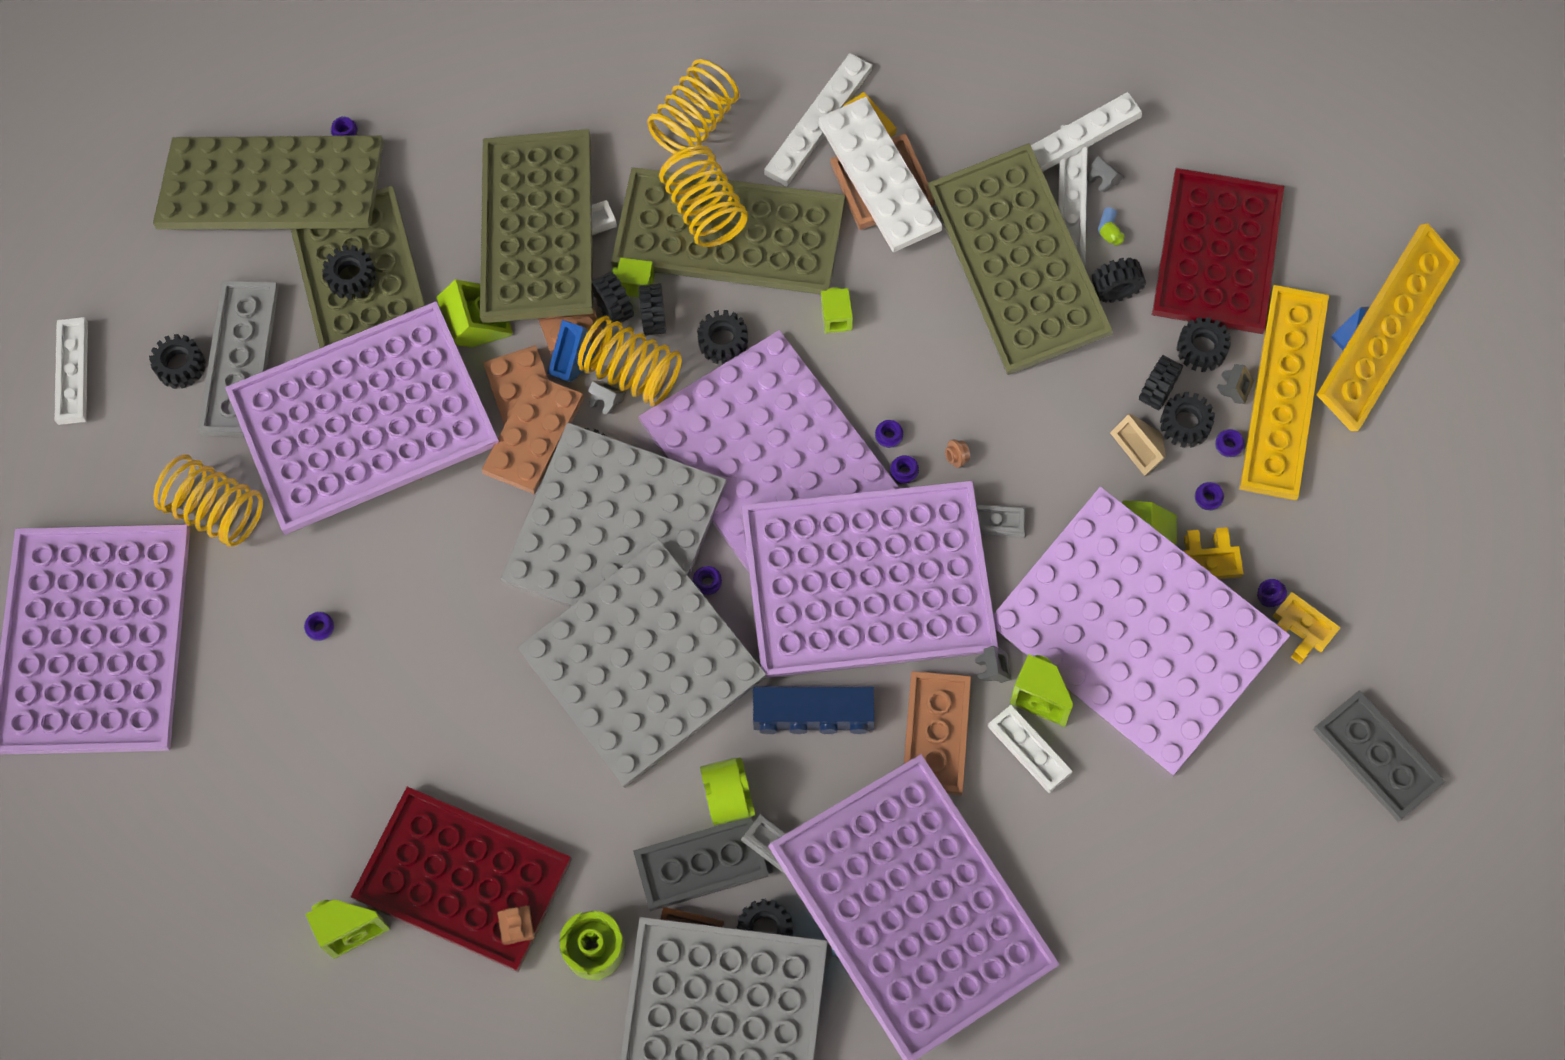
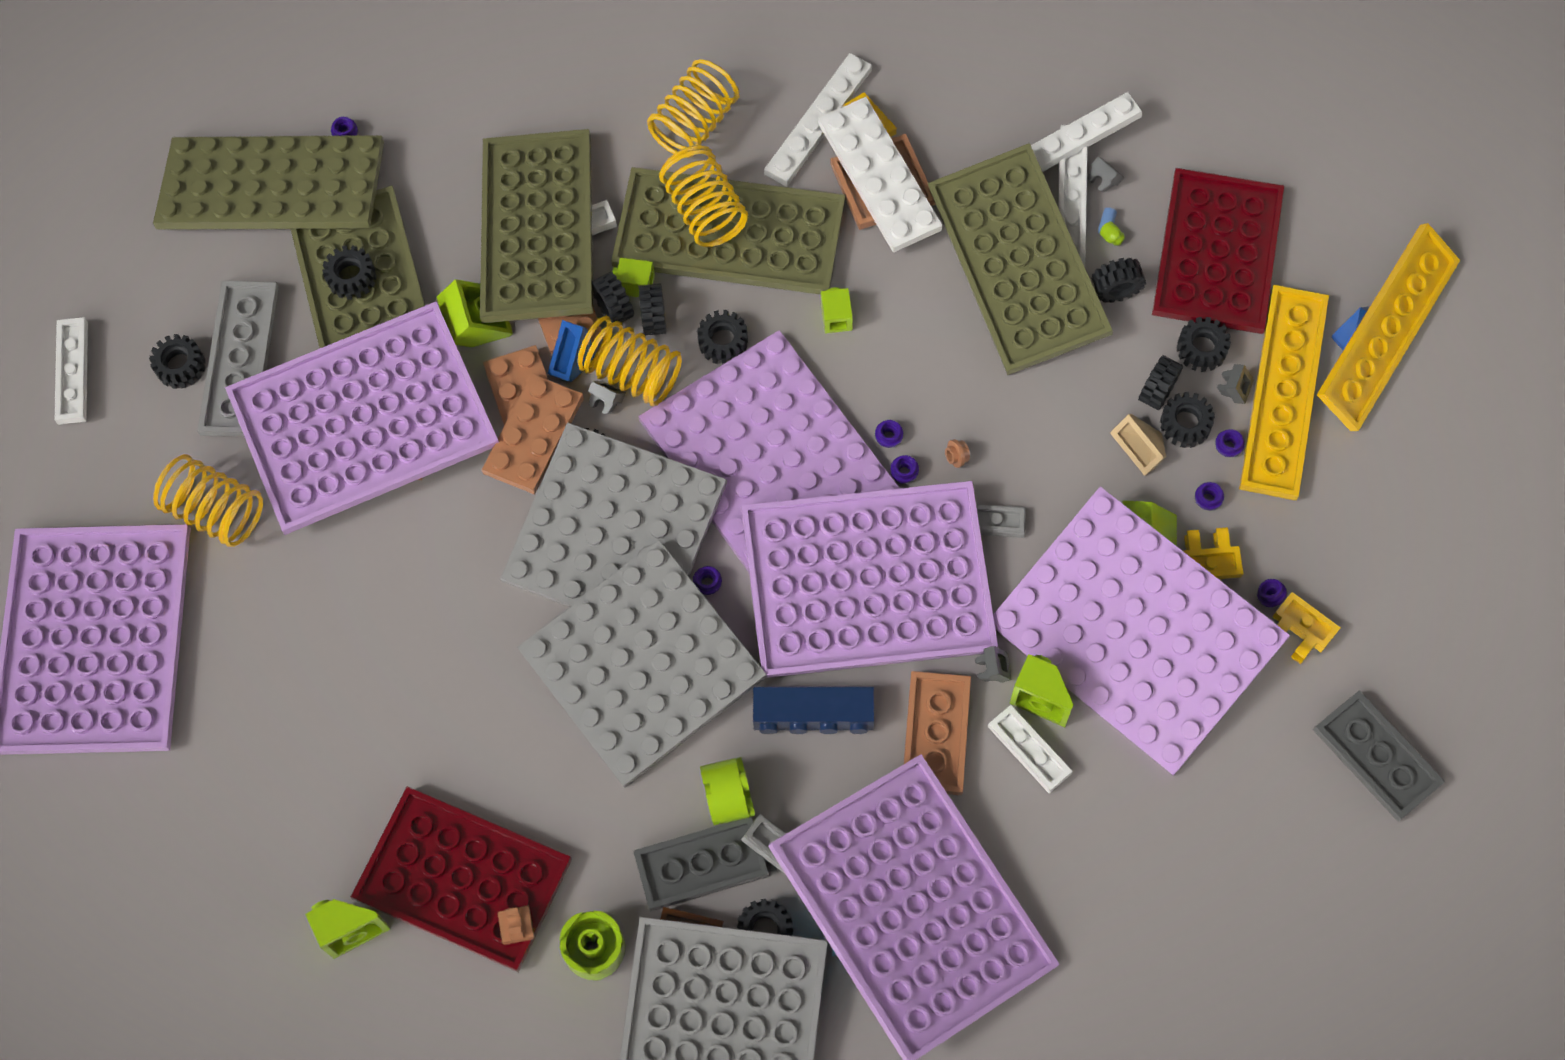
(315, 619): dark purple plate -> none

